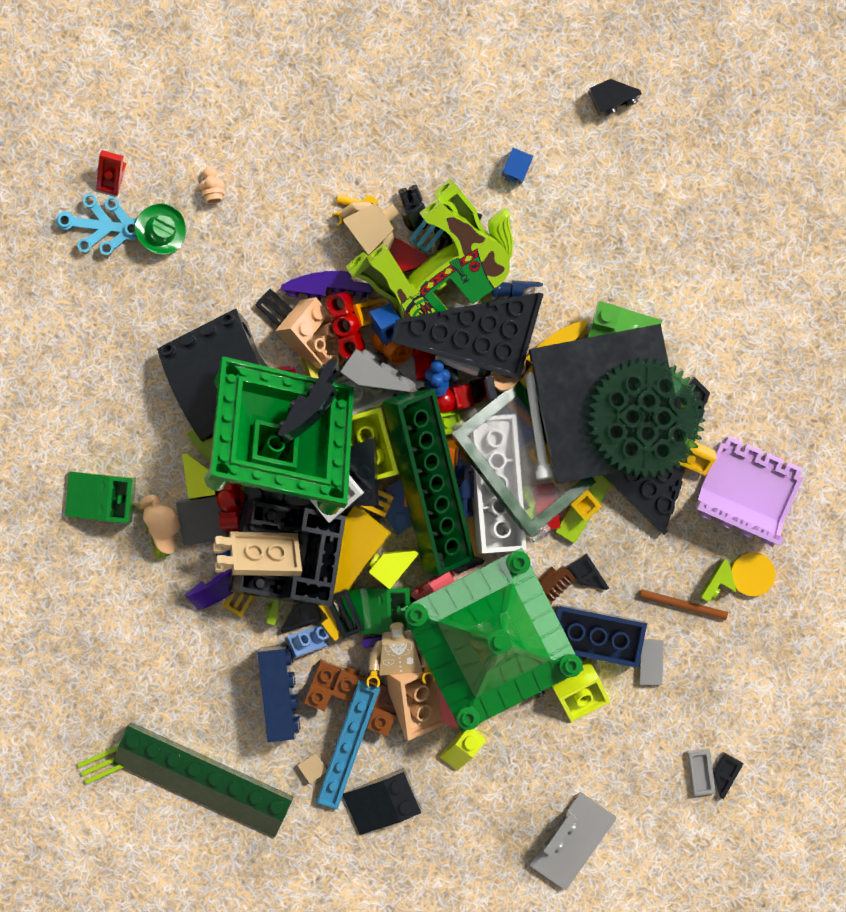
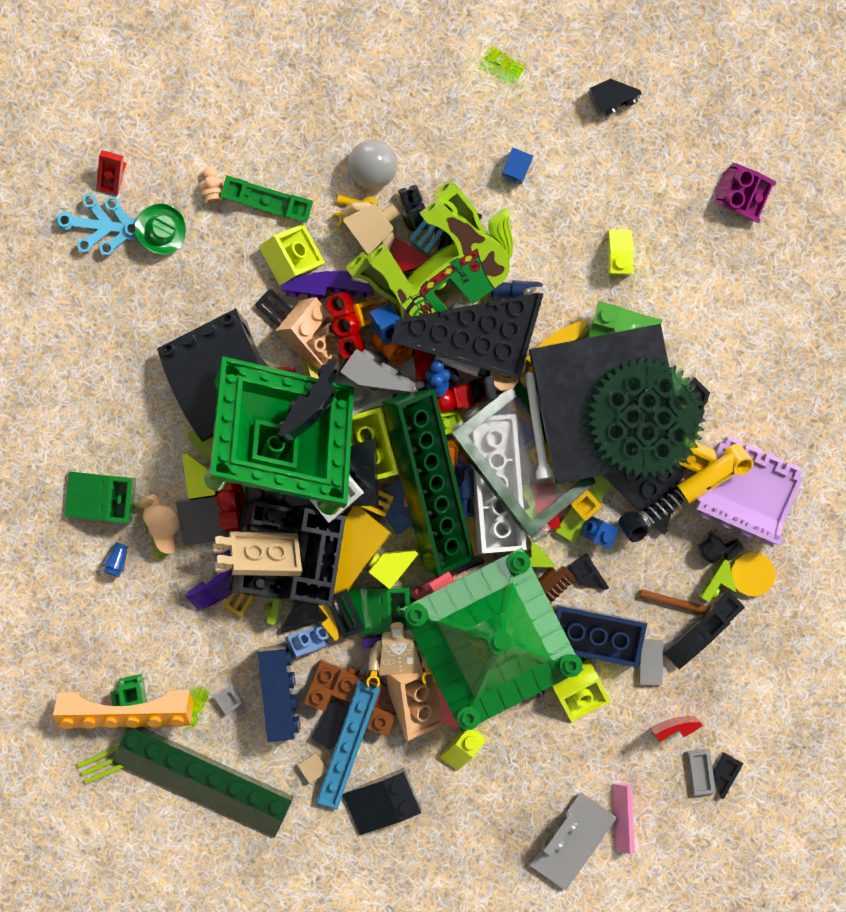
(116, 560): none -> blue cone
(129, 692): none -> green brick
(170, 710): none -> light orange arch
(200, 698): none -> clear neon green bar
(228, 700): none -> light grey tile
(266, 199): none -> green slope
(291, 254): none -> neon yellow slope
(331, 724): none -> black tile
(372, 164): none -> light grey piece
(508, 65): none -> clear neon green bar
(538, 557): none -> lime slope
(599, 532): none -> blue brick
(620, 252): none -> neon yellow slope
(624, 817): none -> bright pink slope
(684, 725): none -> slope
(704, 630): none -> black slope
(714, 548): none -> black piece
(733, 462): none -> piece
(747, 187): none -> magenta slope

